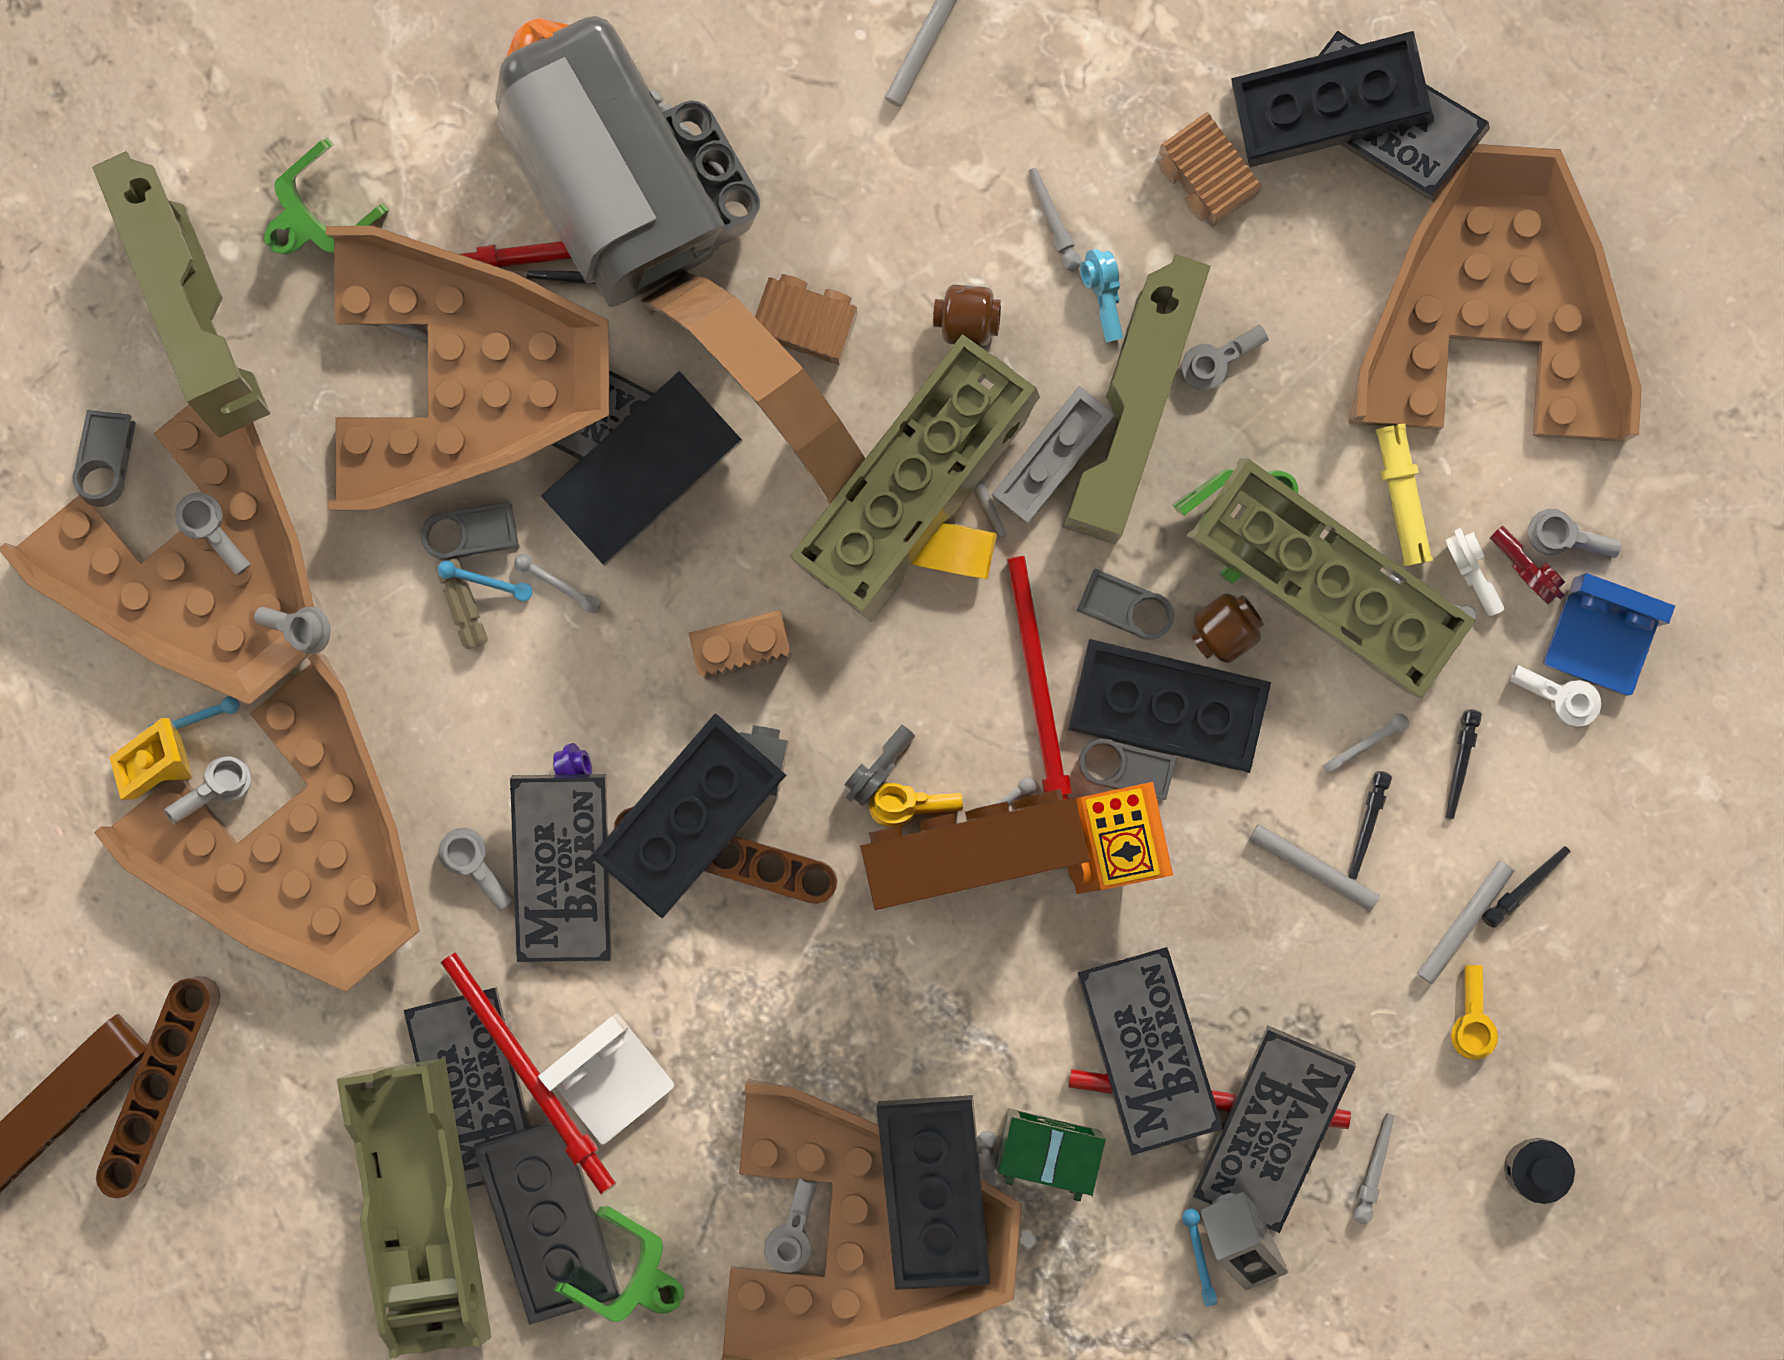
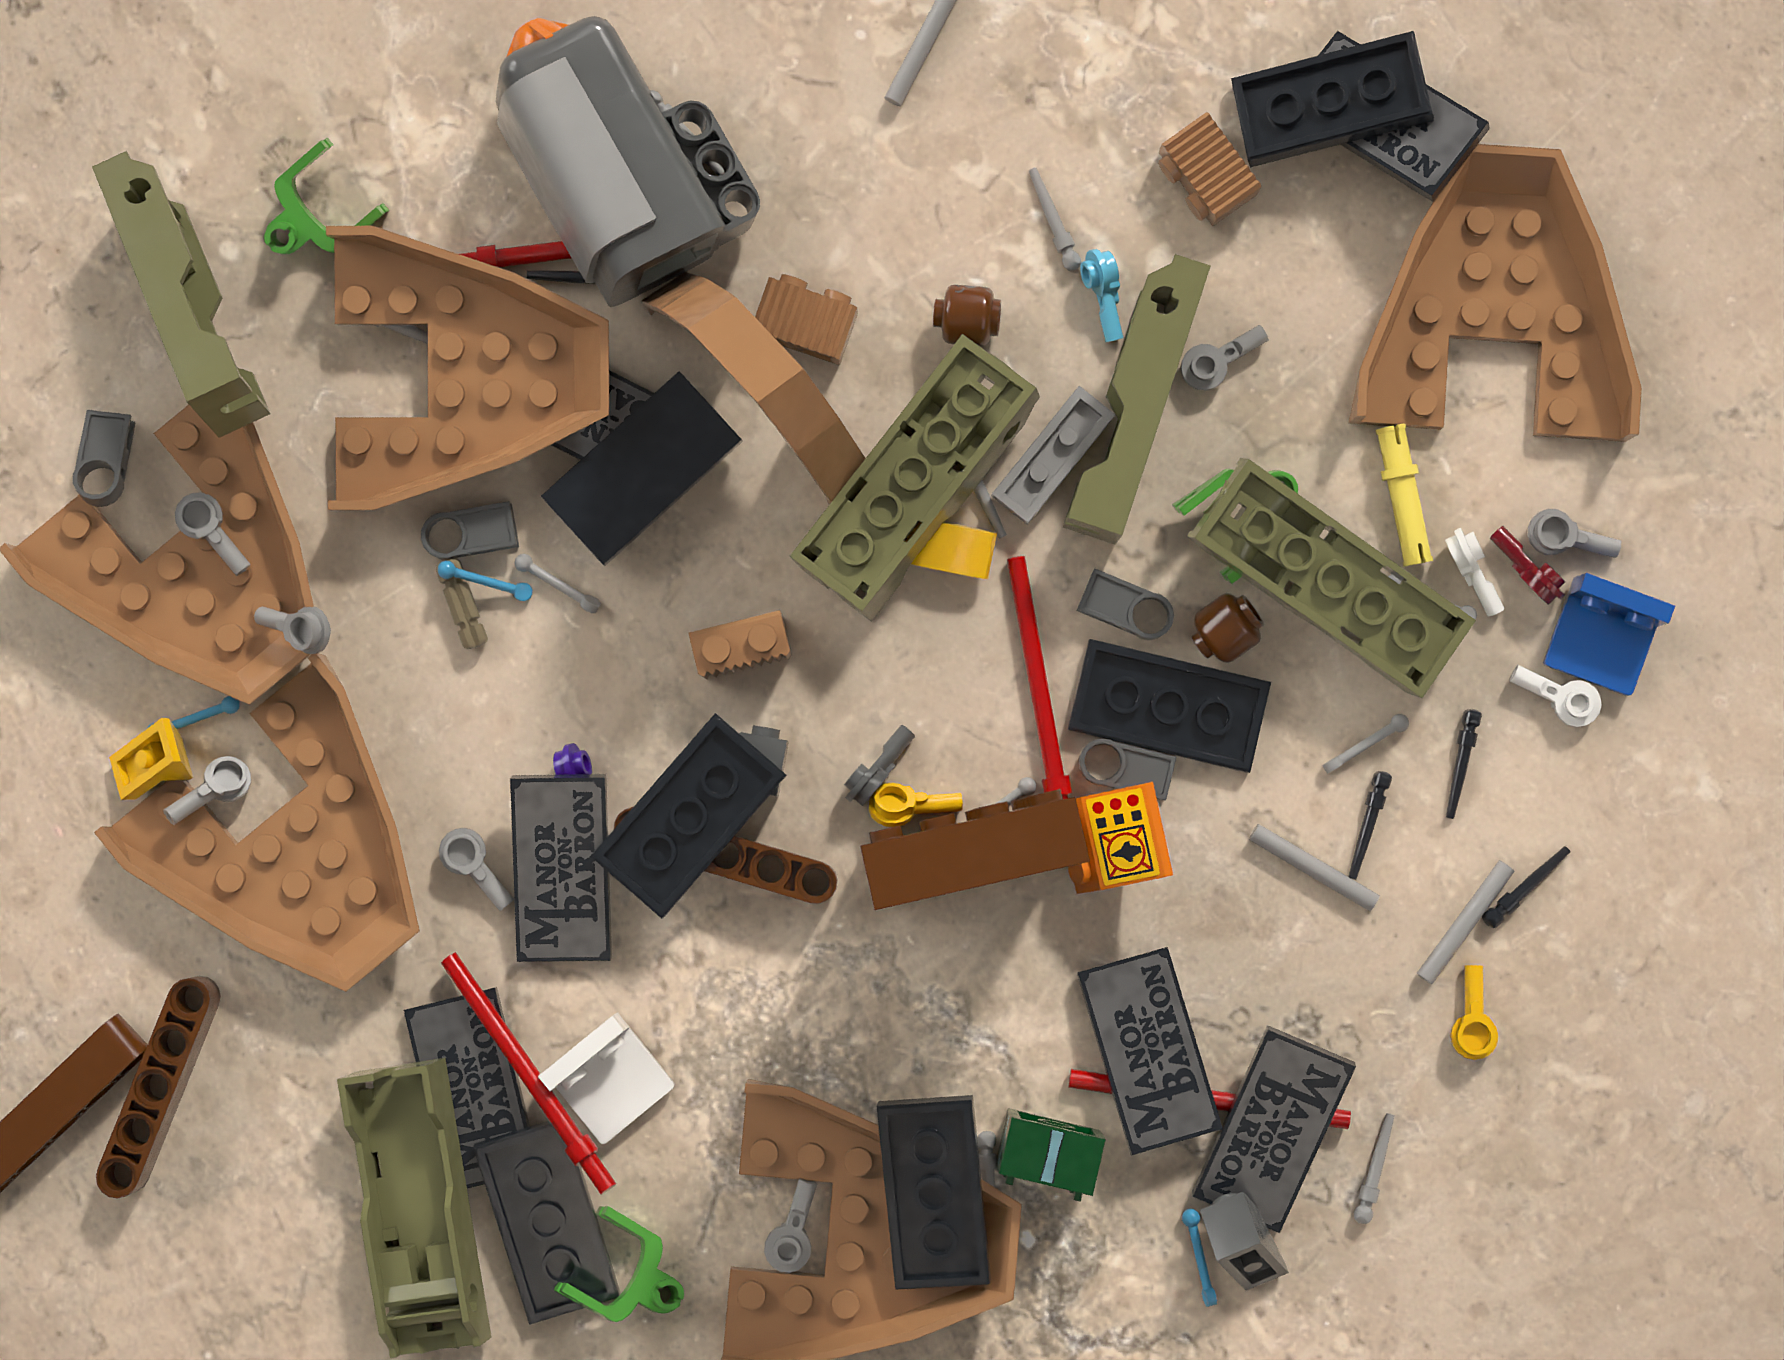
(1540, 1170): black piece -> none

